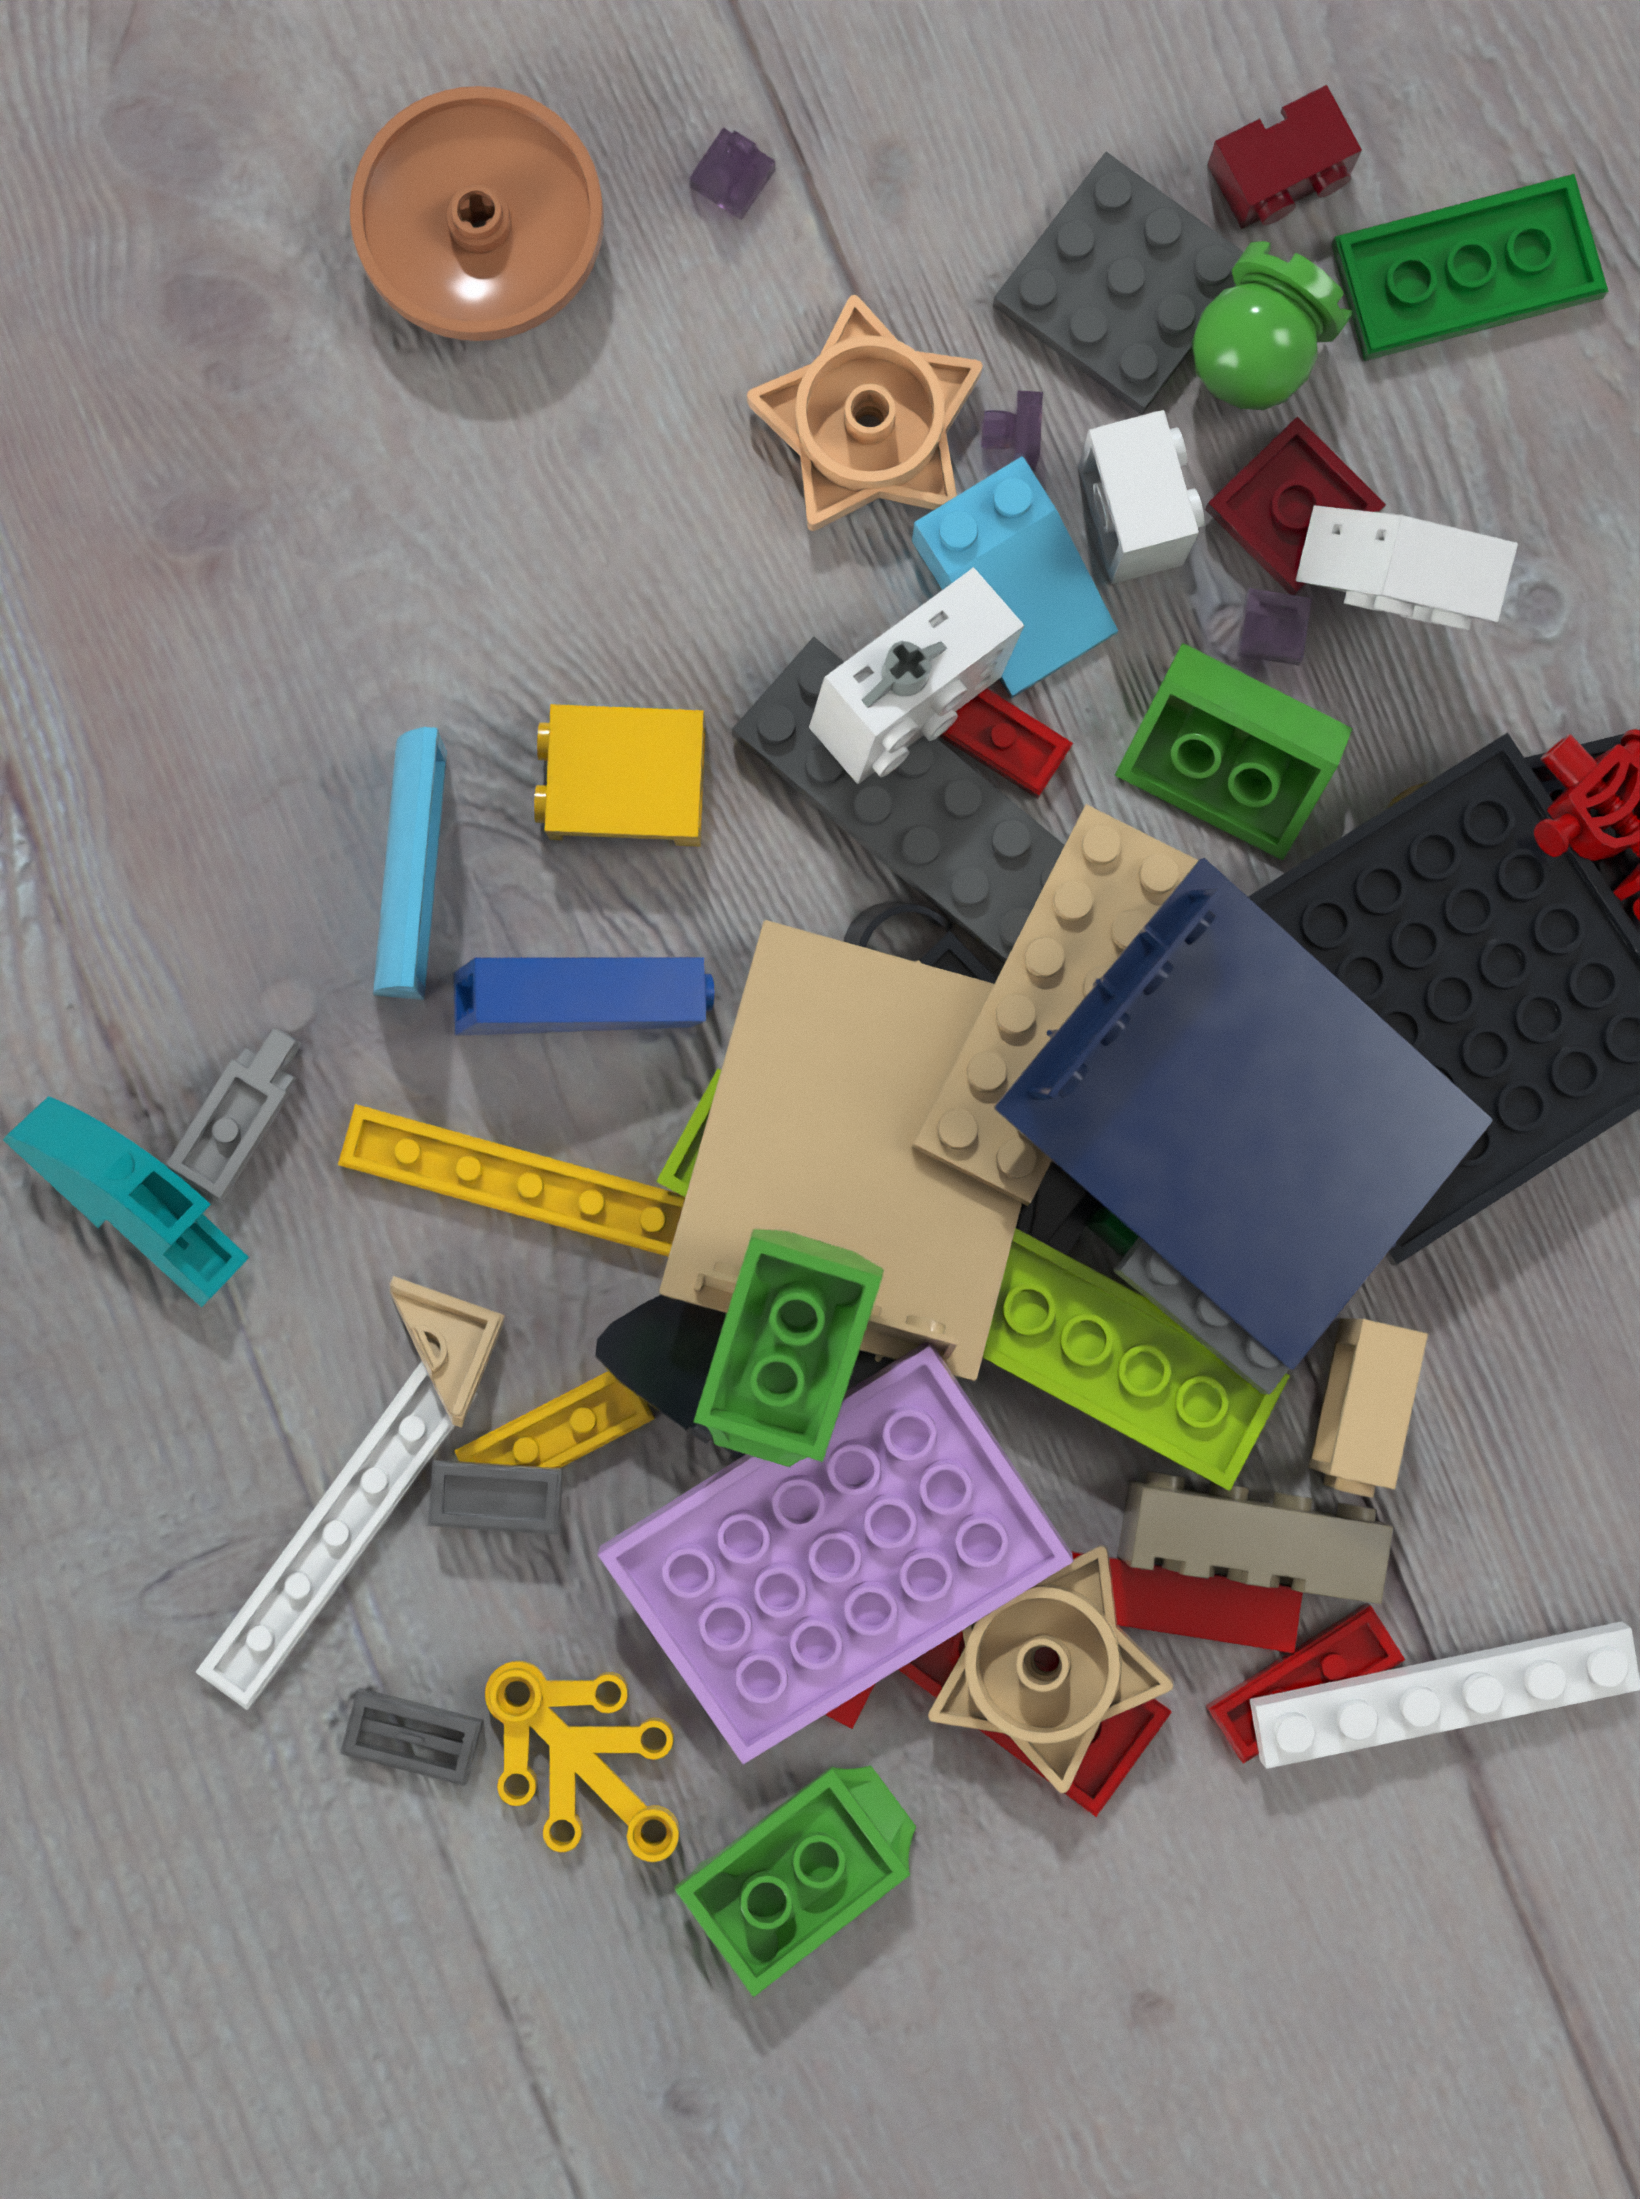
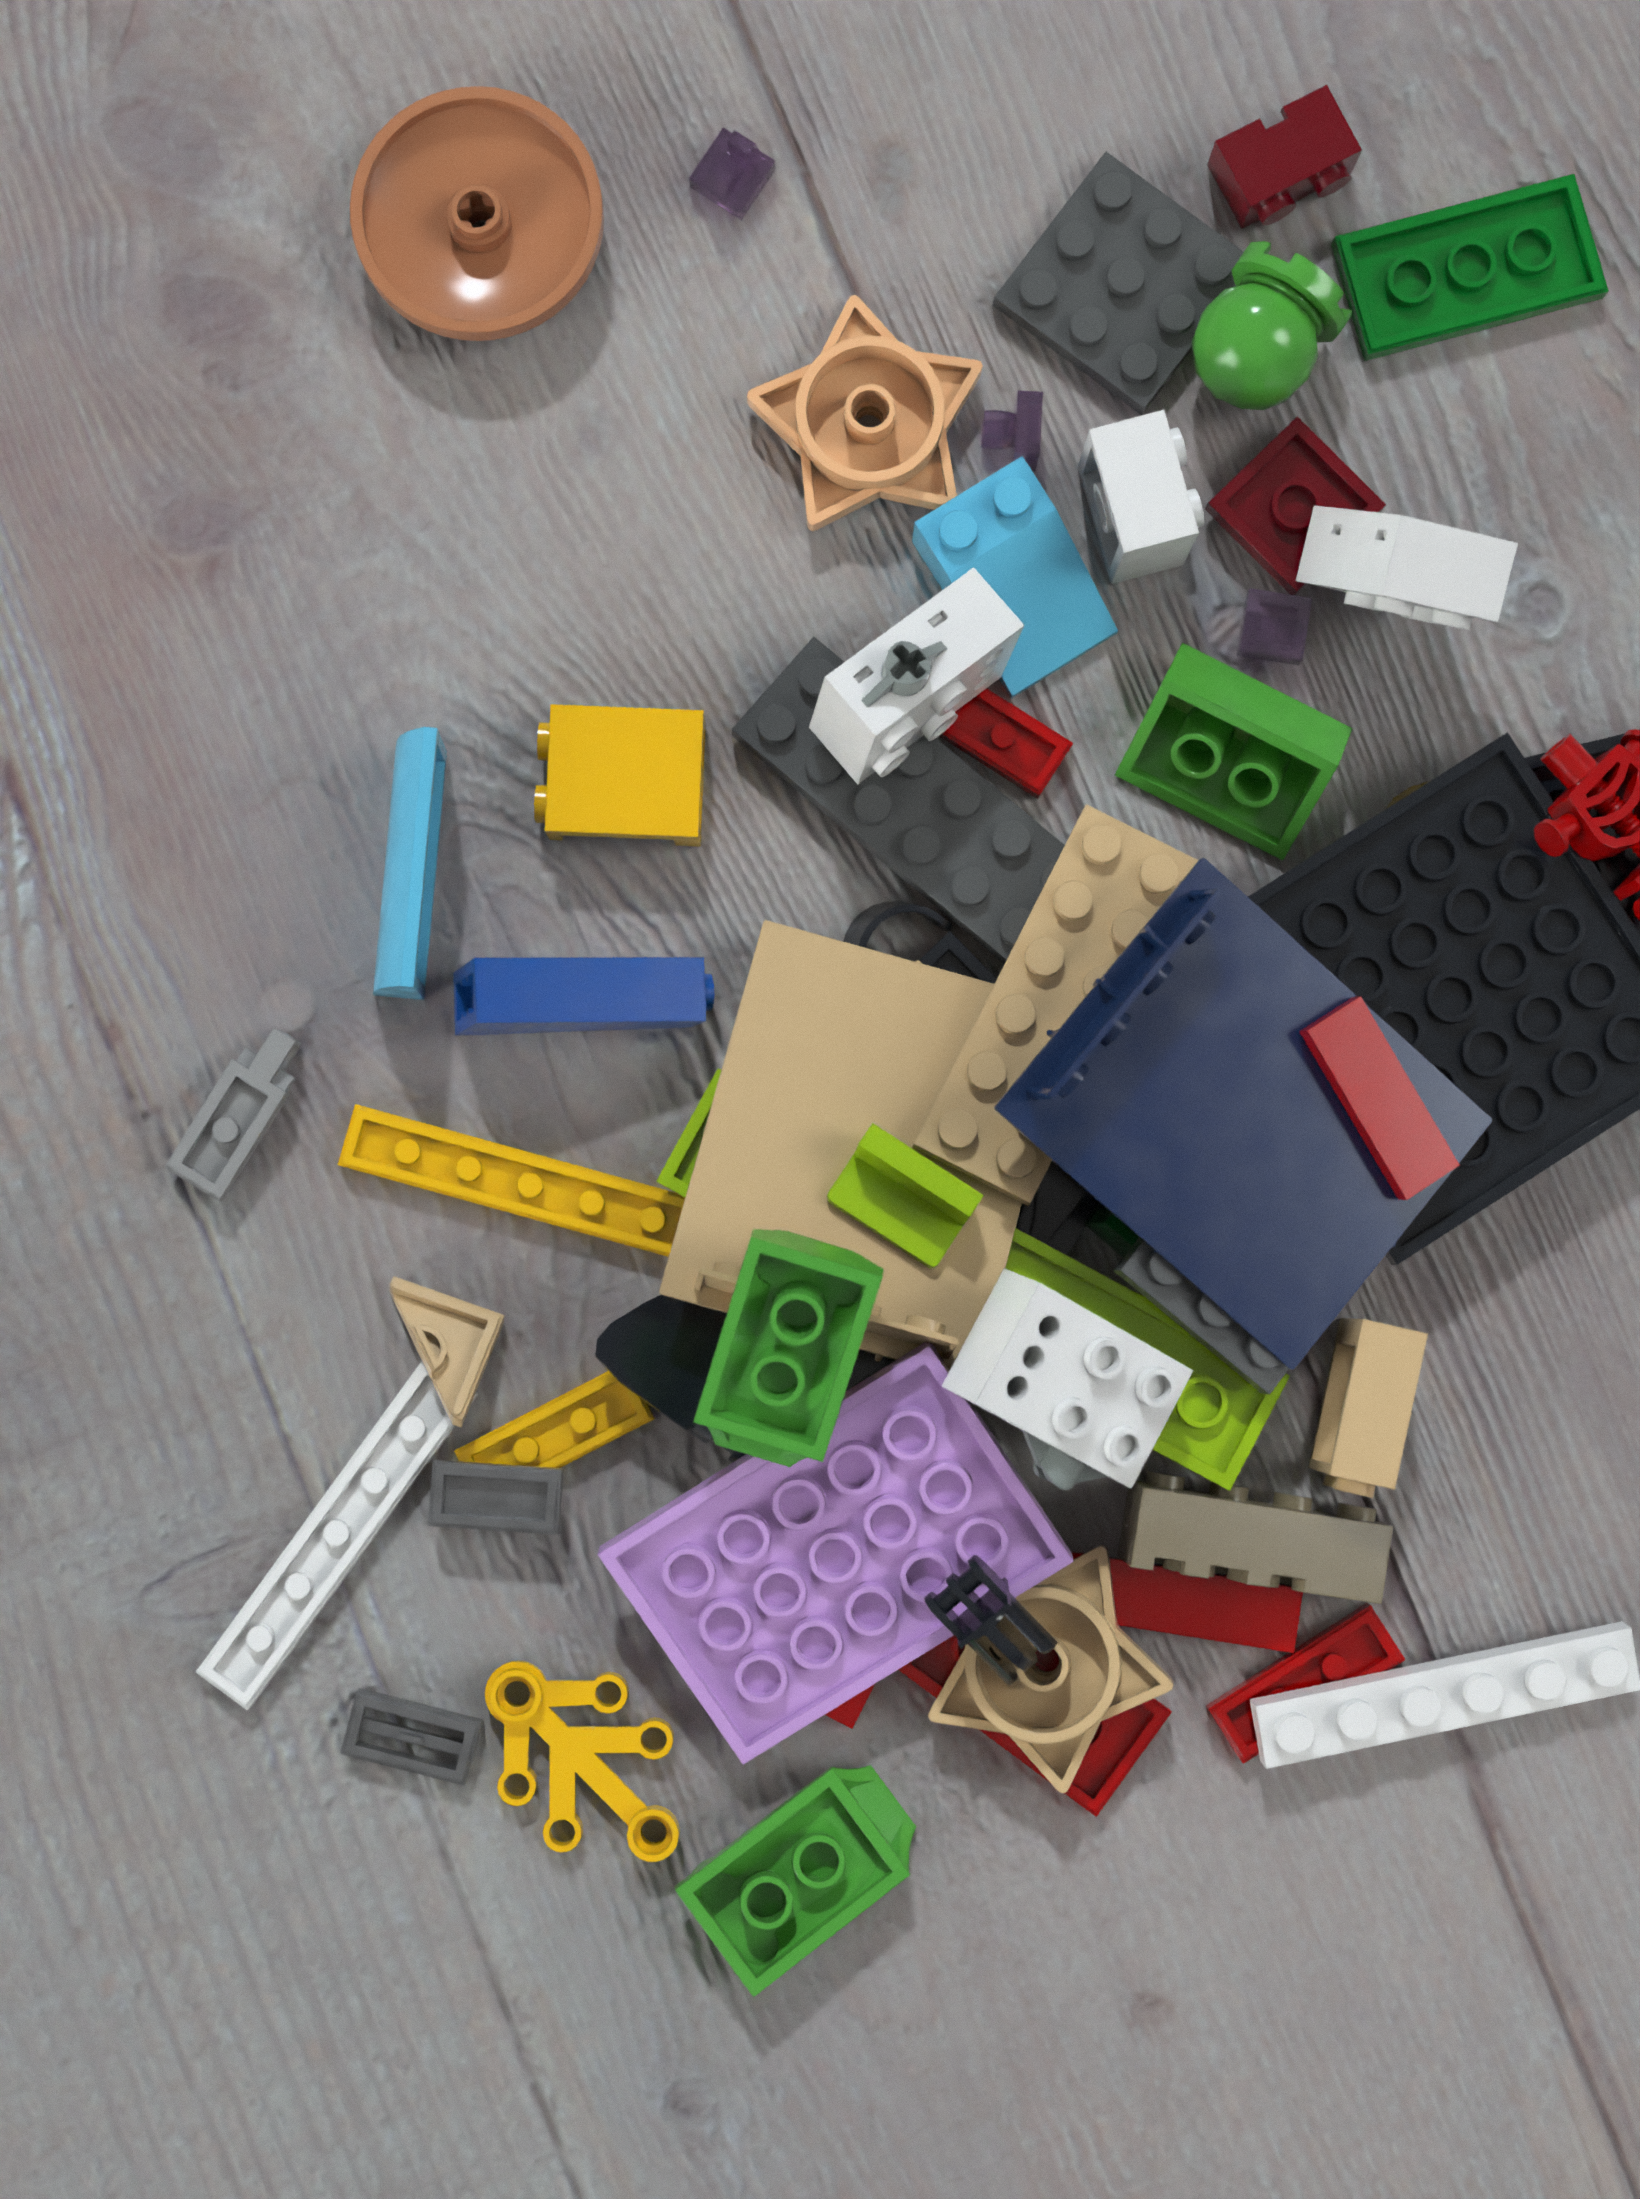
(132, 1190): teal slope -> none
(903, 1197): none -> lime panel
(992, 1623): none -> black arm
(1068, 1381): none -> white piece
(1379, 1098): none -> tile

